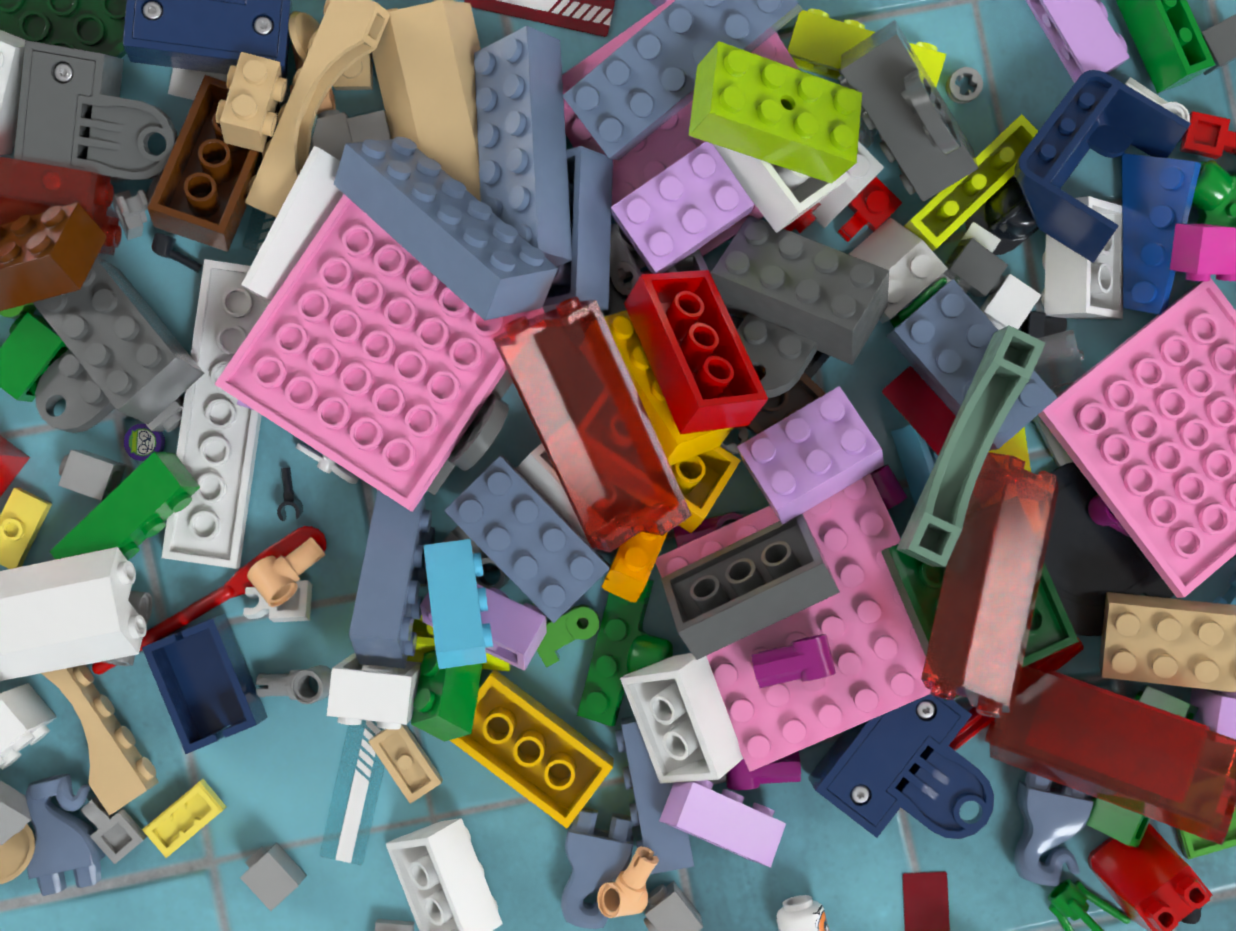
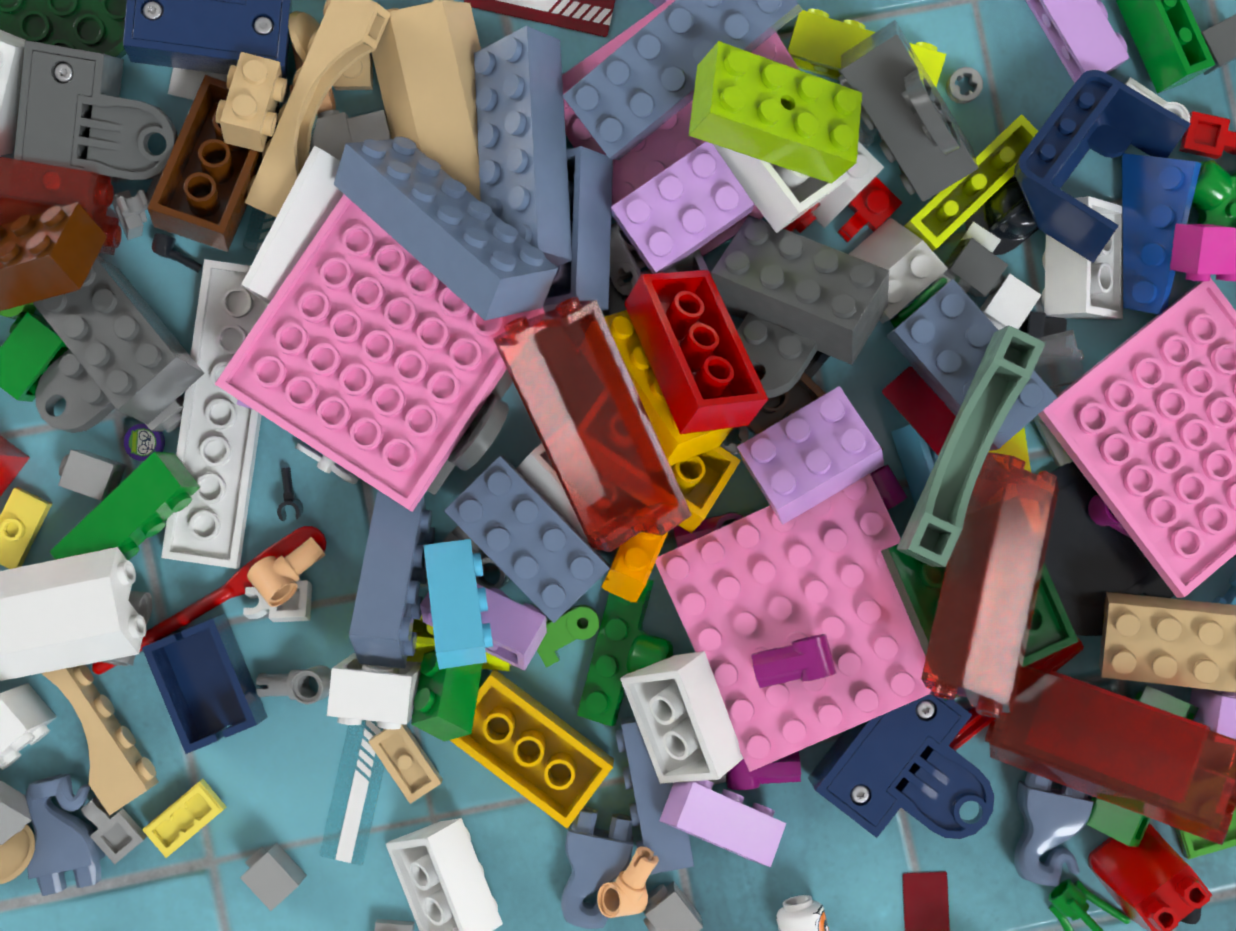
(748, 586): dark grey slope -> none

